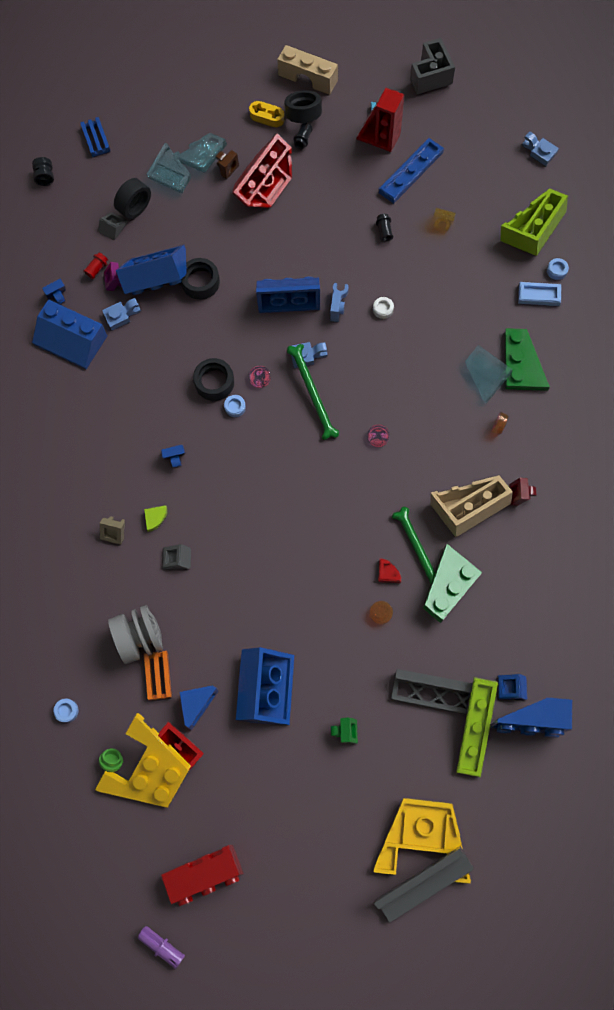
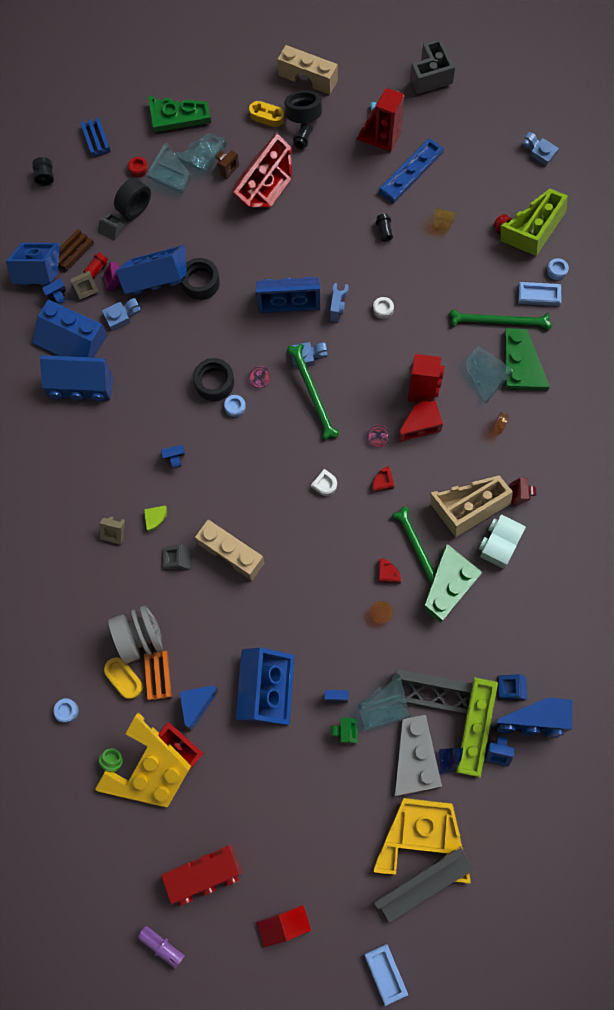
(34, 263): none -> blue slope
(69, 248): none -> reddish brown tile
(76, 377): none -> blue slope
(84, 285): none -> dark tan tile
(123, 678): none -> yellow tile
(138, 167): none -> red tile
(174, 114): none -> green wing
(238, 554): none -> tan arch
(284, 926): none -> red slope
(325, 483): none -> white tile
(339, 696): none -> blue tile
(383, 480): none -> red tile
(384, 705): none -> clear light blue wing
(386, 974): none -> light blue tile
(416, 761): none -> light grey wing
(422, 421): none -> red slope
(425, 378): none -> red wedge
(450, 759): none -> clear blue tile
(496, 319): none -> green piece
(499, 752): none -> blue tile
(501, 220): none -> red plate
(502, 541): none -> light aqua brick

